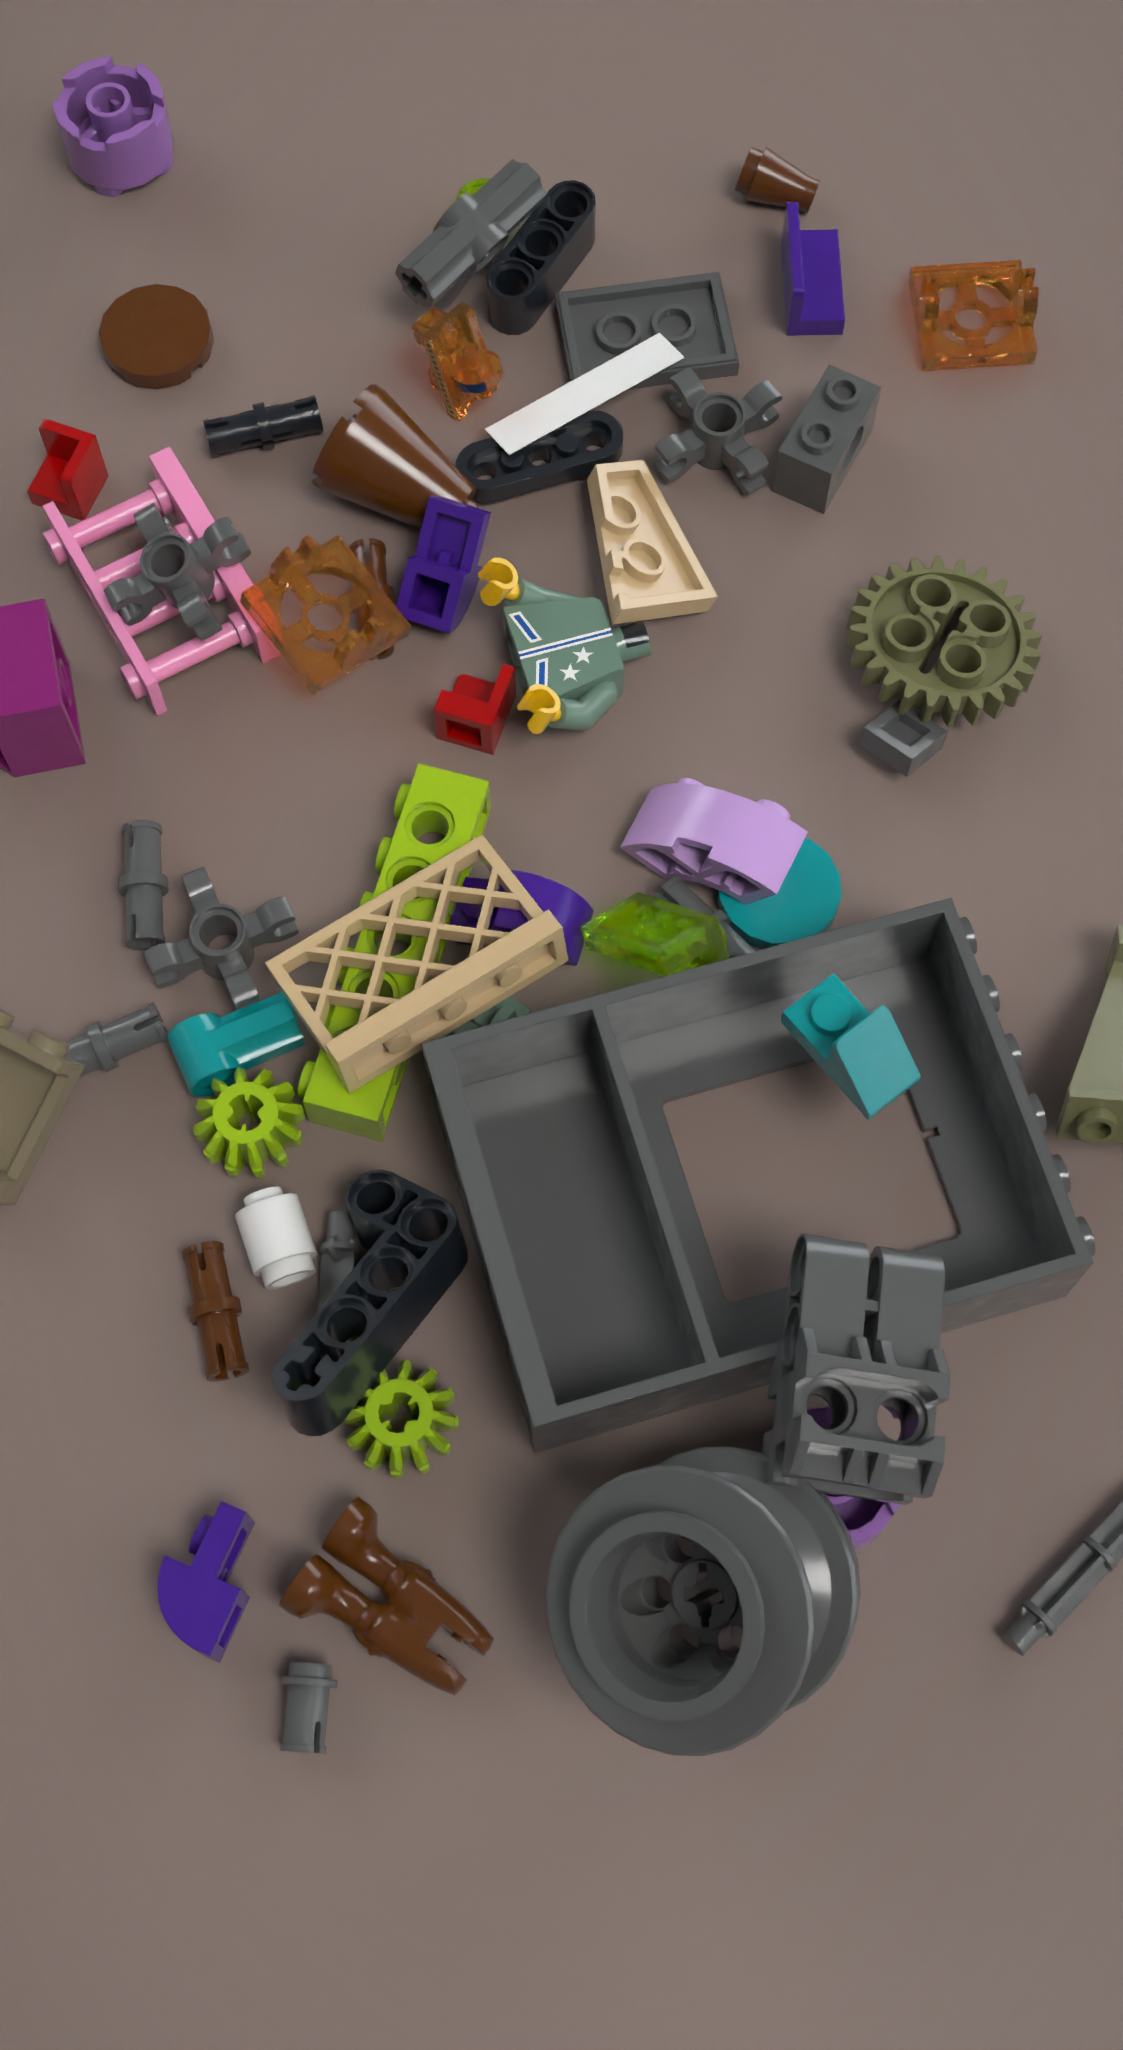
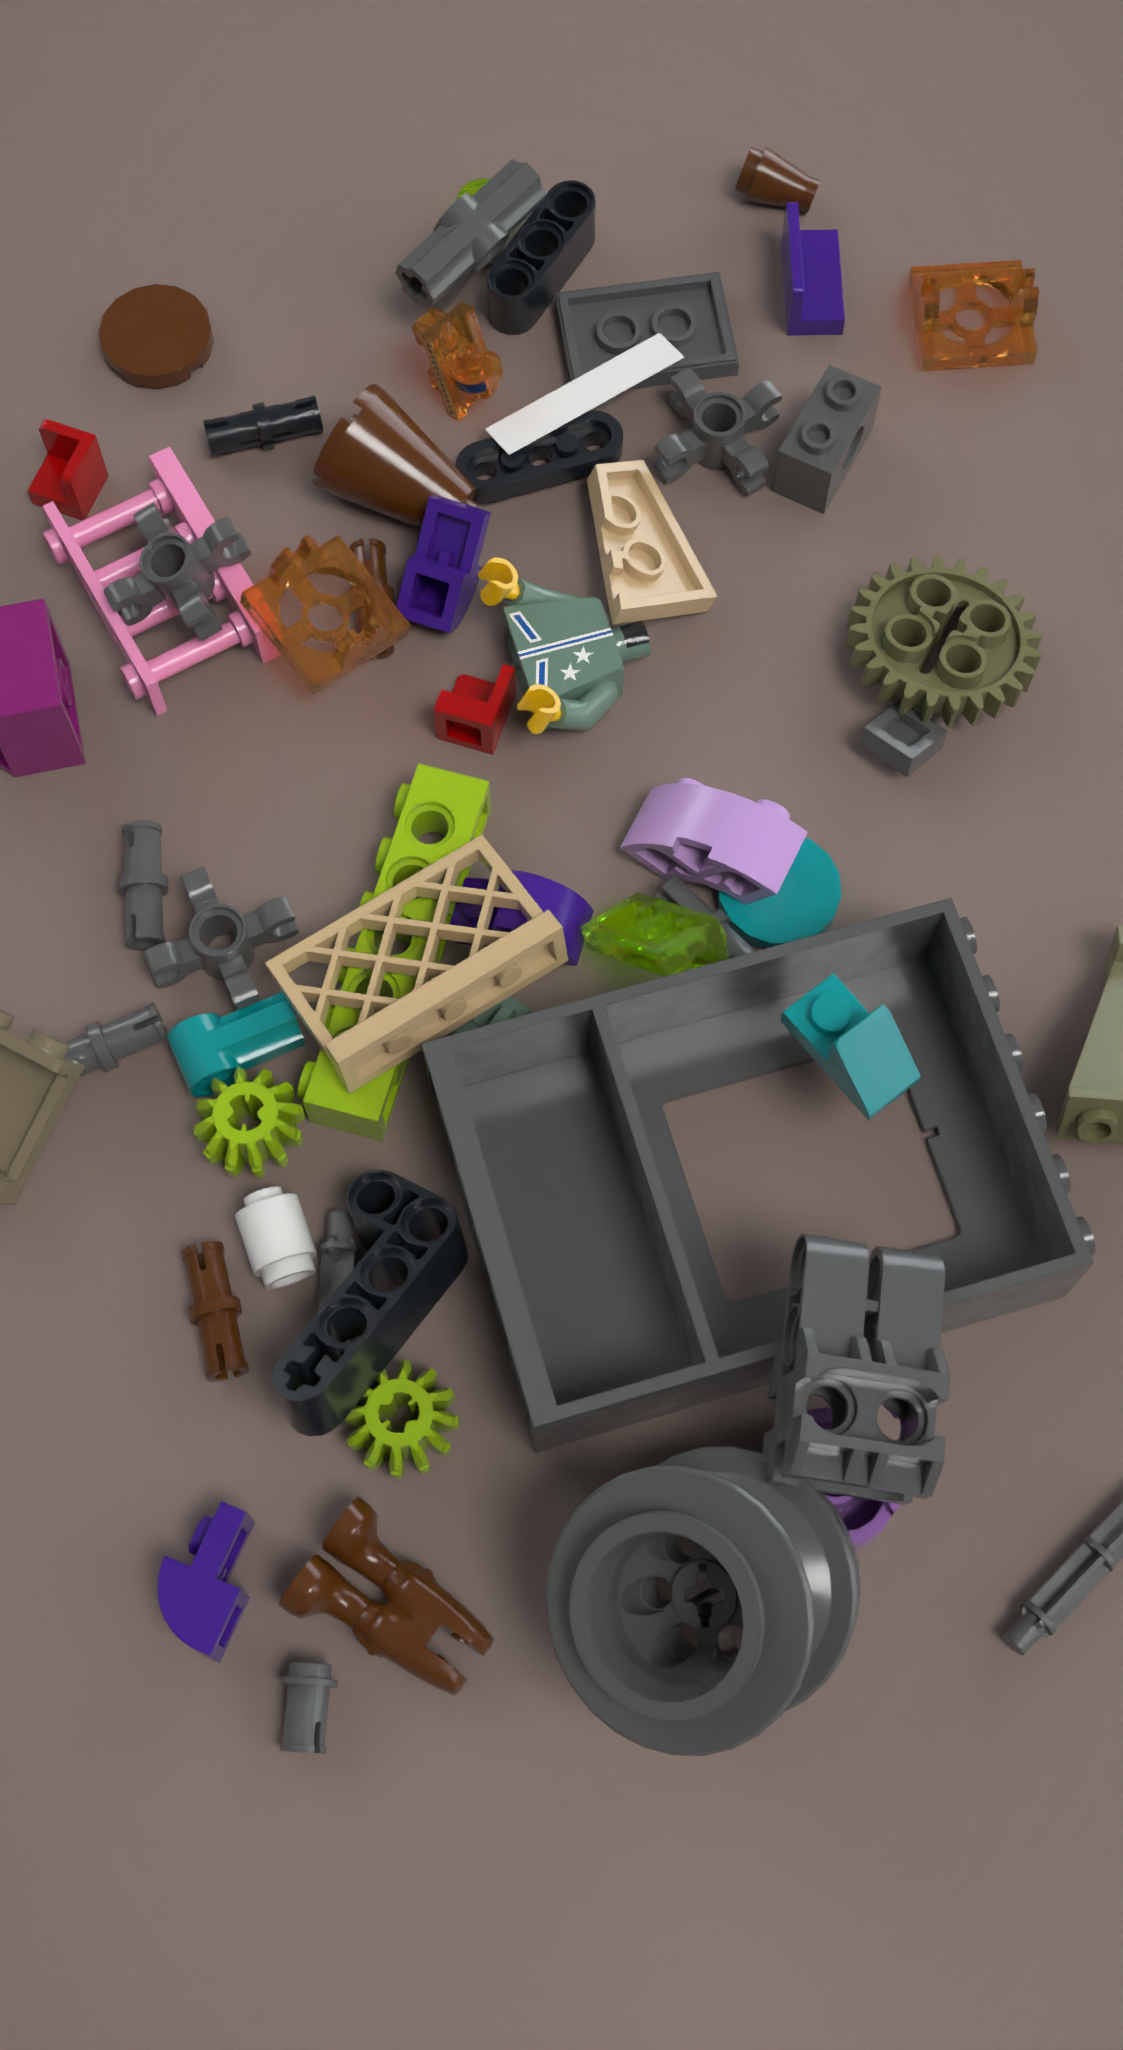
(114, 125): medium lavender brick -> none

